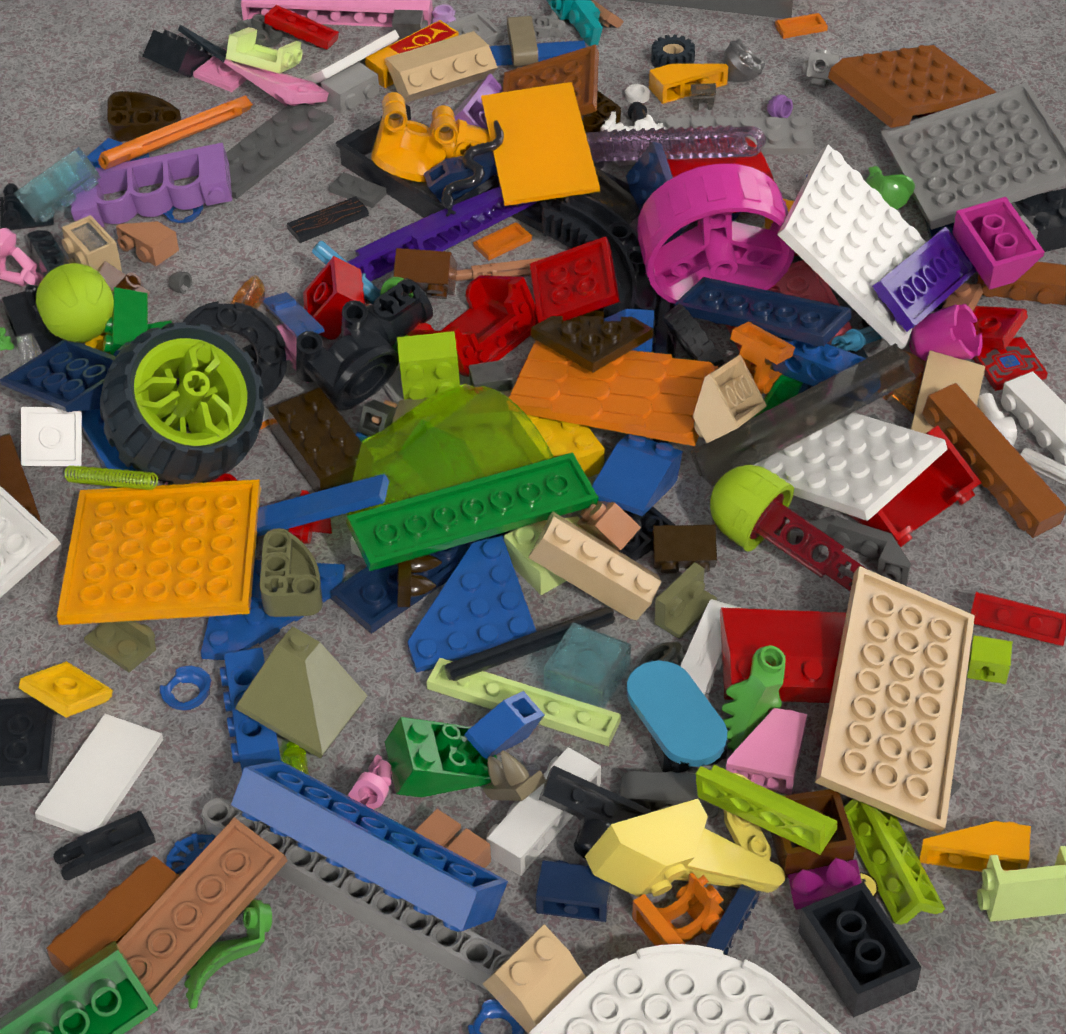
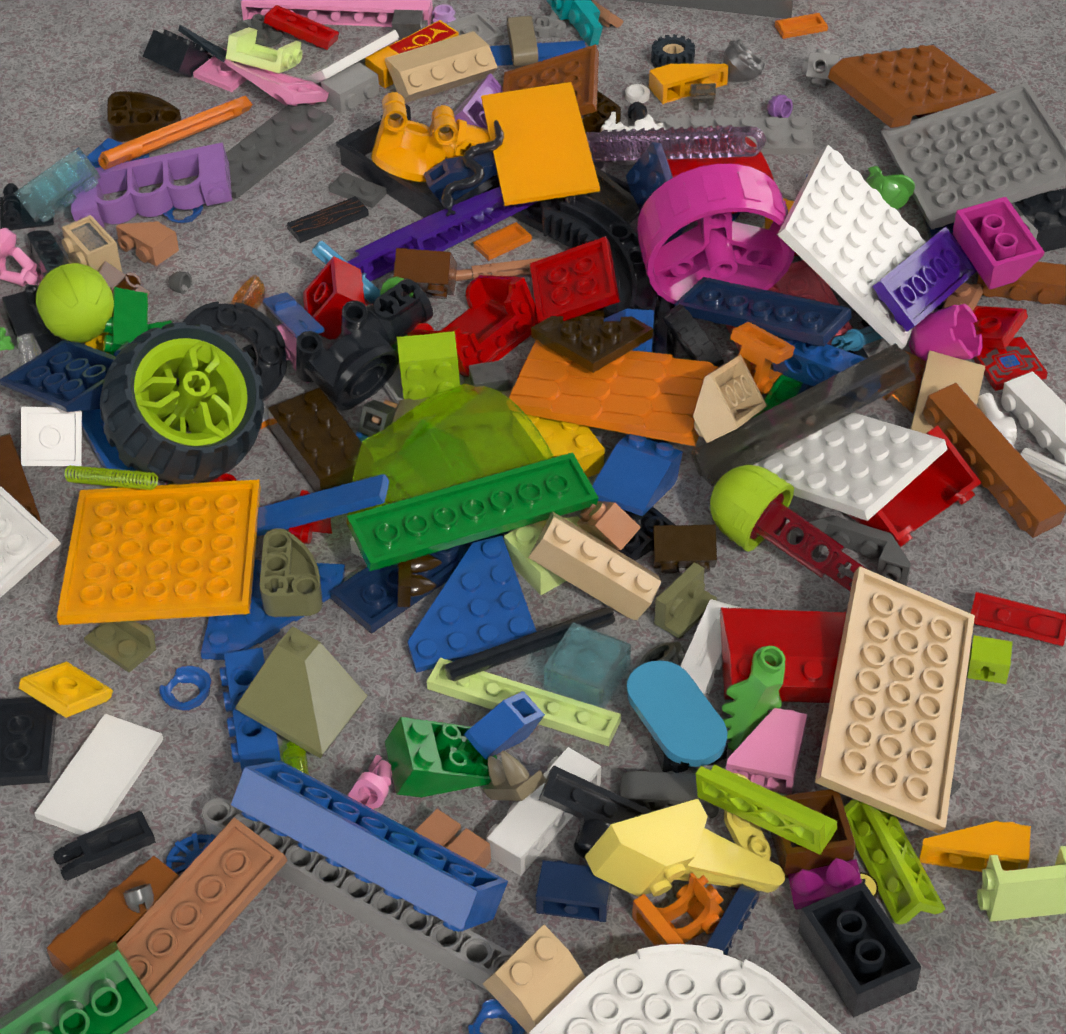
(139, 895): none -> dark grey hinge
(257, 921): bright green plant -> none

